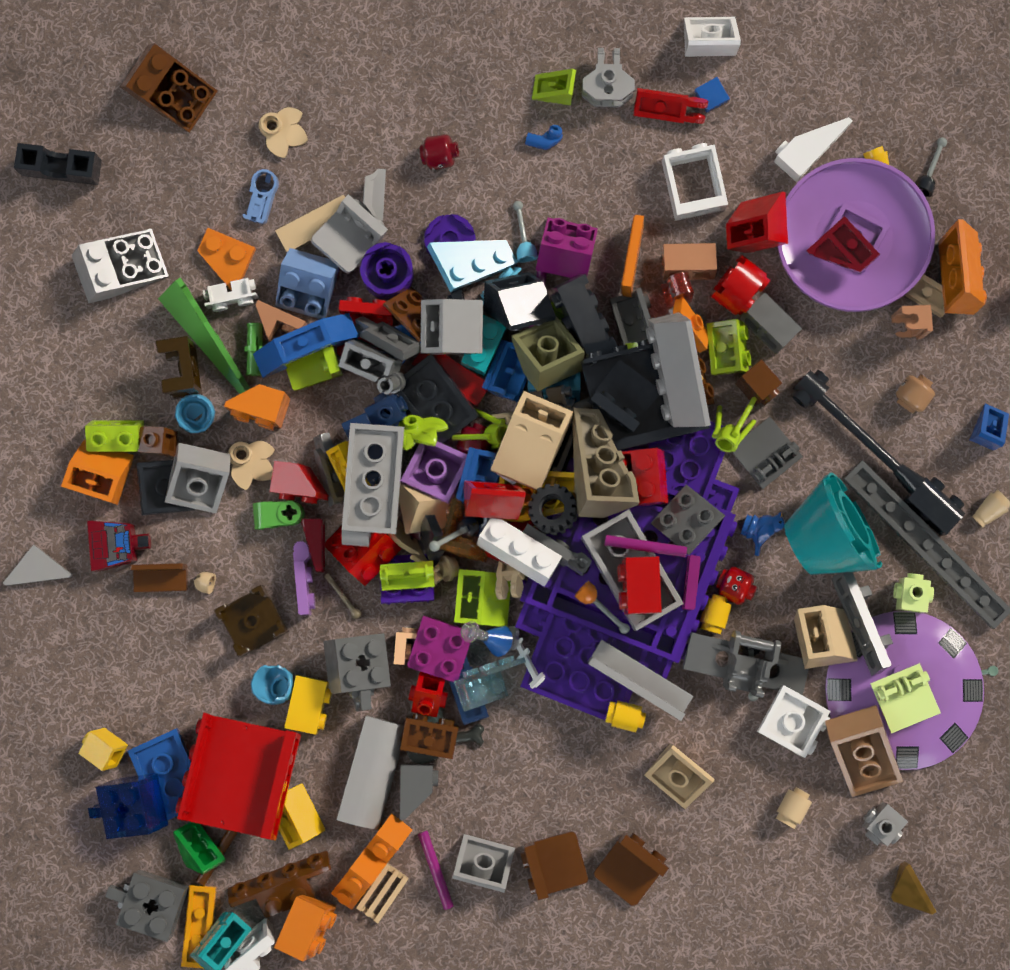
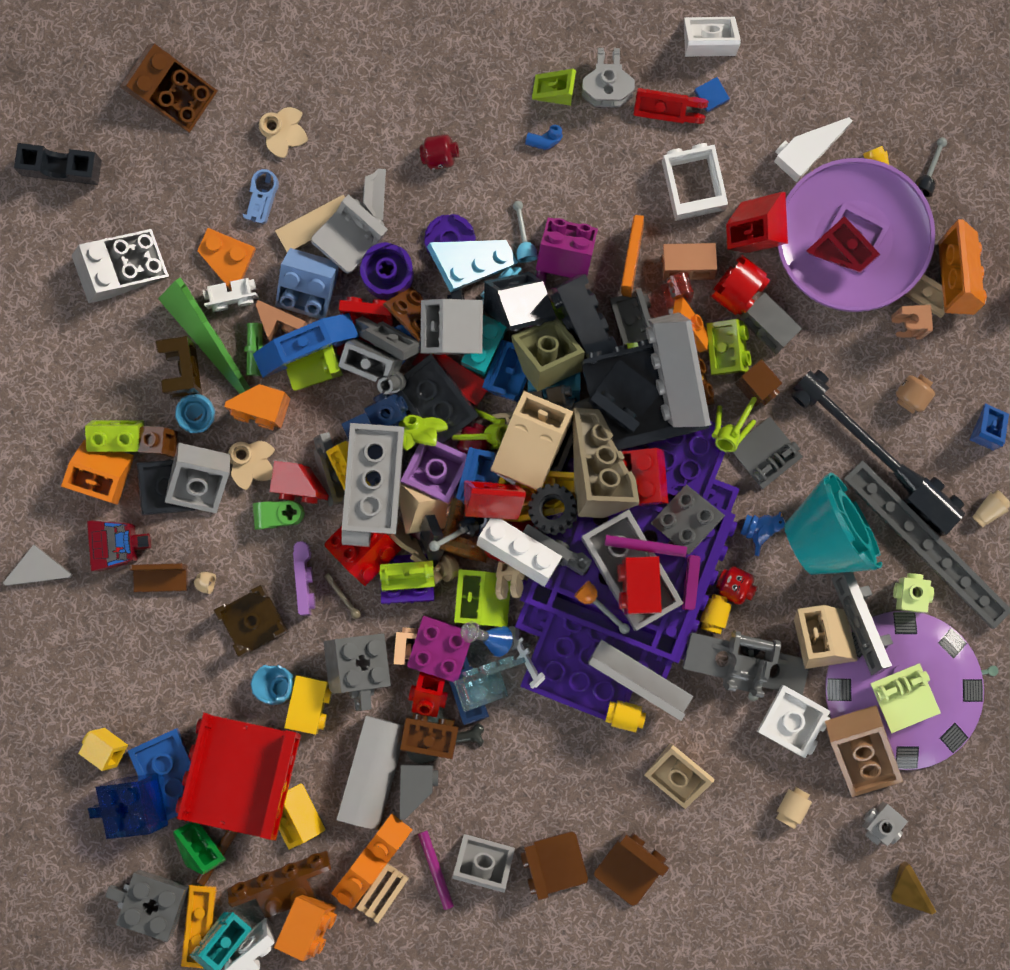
(315, 536): dark red slope -> none

